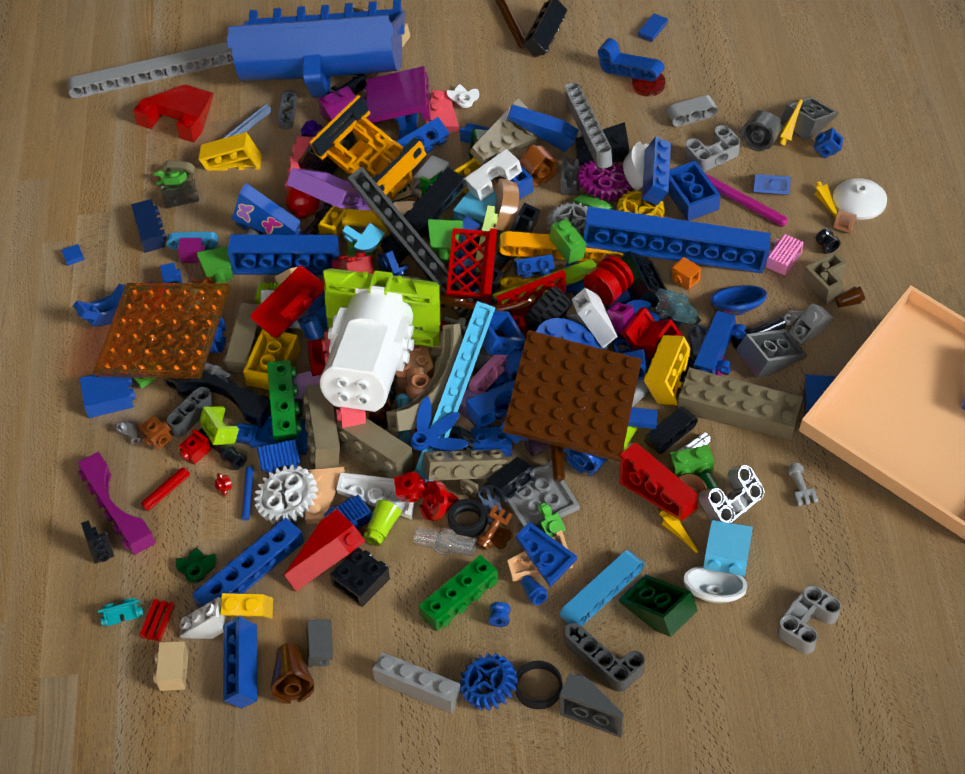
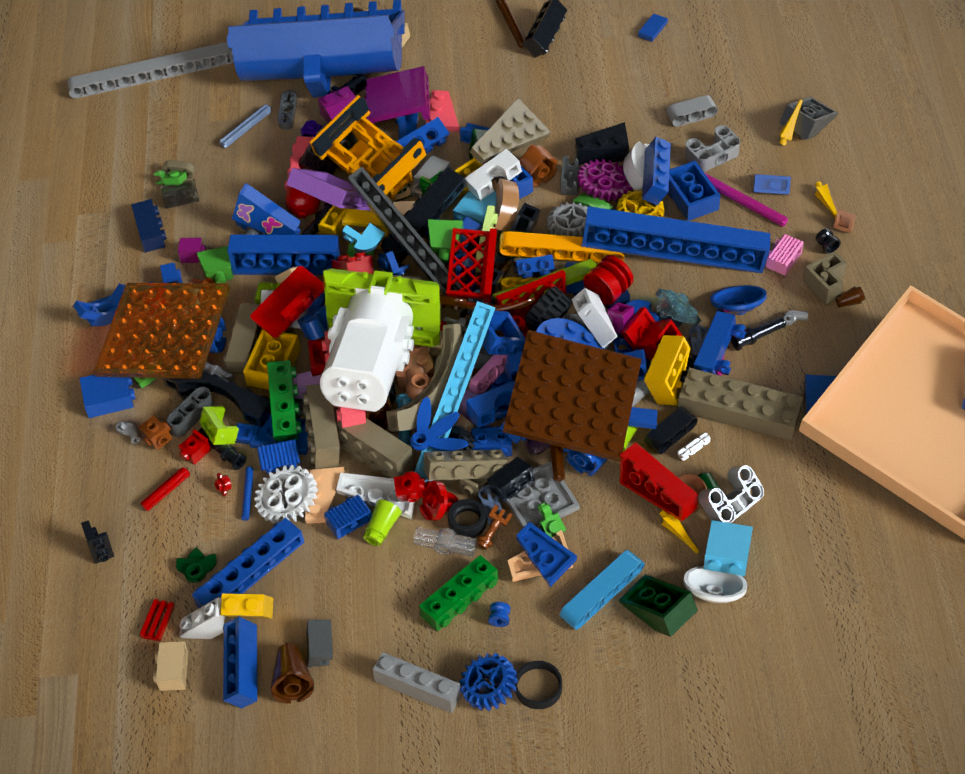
(72, 254): blue tile -> none
(112, 612): teal hinge -> none
(133, 529): magenta arch -> none
(174, 238): dark azure beam -> none
(182, 103): red wedge -> none
(230, 152): yellow wedge -> none
(327, 545): red wedge -> none
(360, 576): black brick -> none
(463, 97): white plate -> none
(500, 538): reddish brown piece -> none
(534, 590): blue cone -> none
(547, 127): blue wedge -> none
(567, 241): bright green brick -> none
(579, 640): dark grey beam -> none
(588, 125): light grey beam -> none
(588, 705): dark grey slope -> none
(628, 65): blue beam -> none
(646, 278): black slope -> none
(648, 88): clear red tile -> none
(686, 273): orange brick -> none
(691, 461): bright green brick -> none
(761, 130): dark grey brick -> none
(769, 351): dark grey slope -> none
(796, 470): light grey hinge -> none
(800, 613): light grey beam -> none
(811, 324): light grey slope -> none
(828, 143): blue brick -> none
(860, 198): white dish -> none

